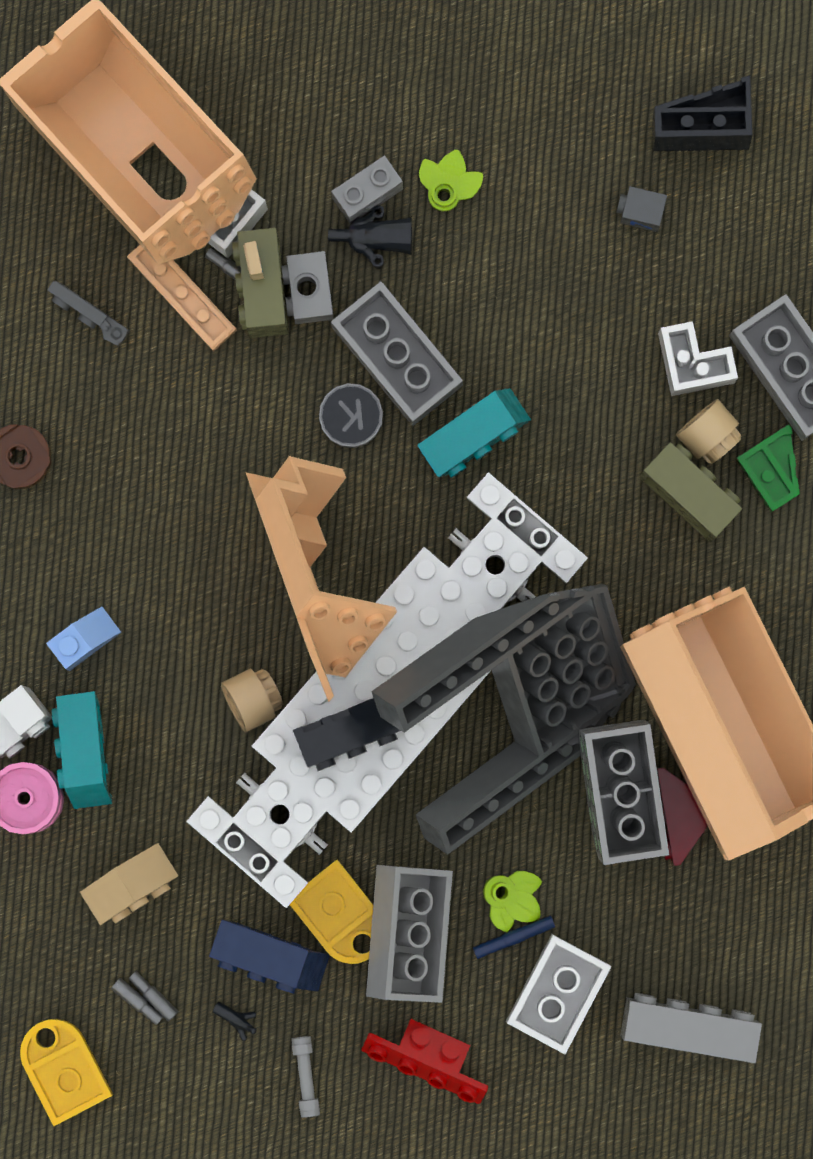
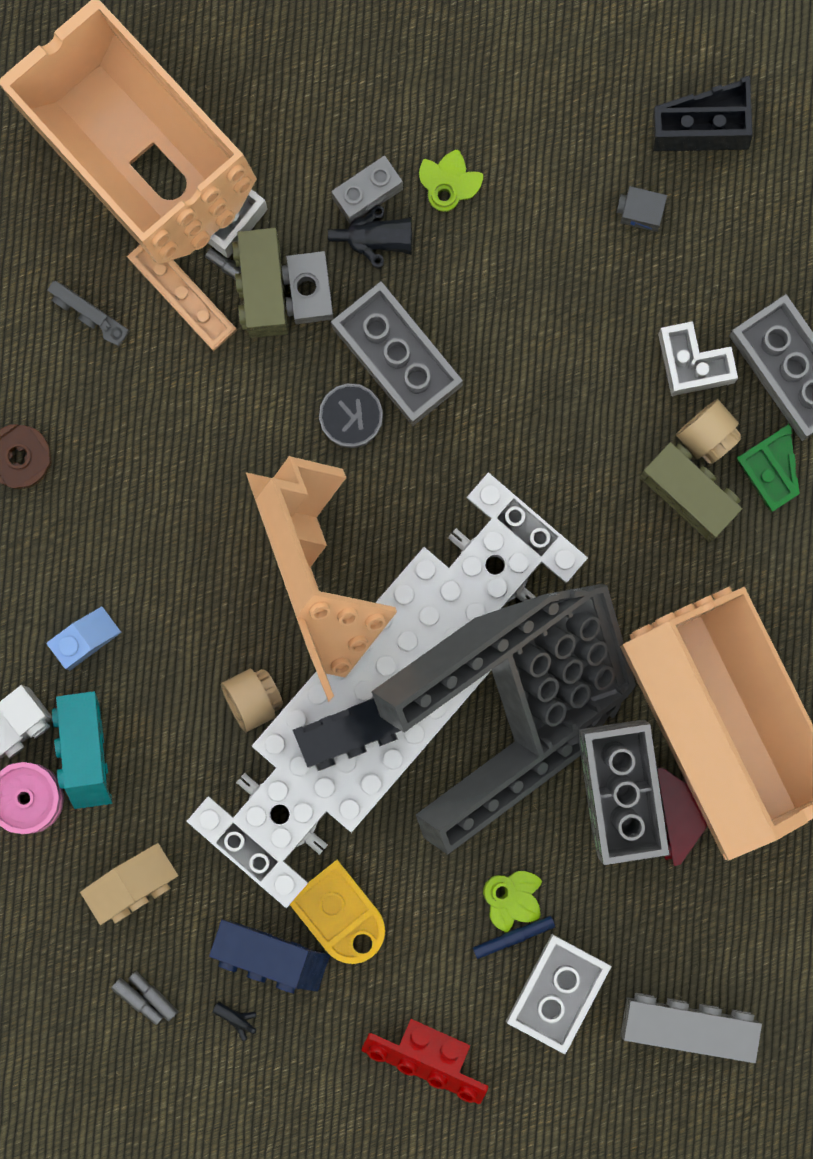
(64, 1073): yellow plate -> none
(253, 260): tan tile -> none
(309, 1104): light grey bar -> none
(409, 934): light grey brick -> none
(474, 433): teal wedge -> none

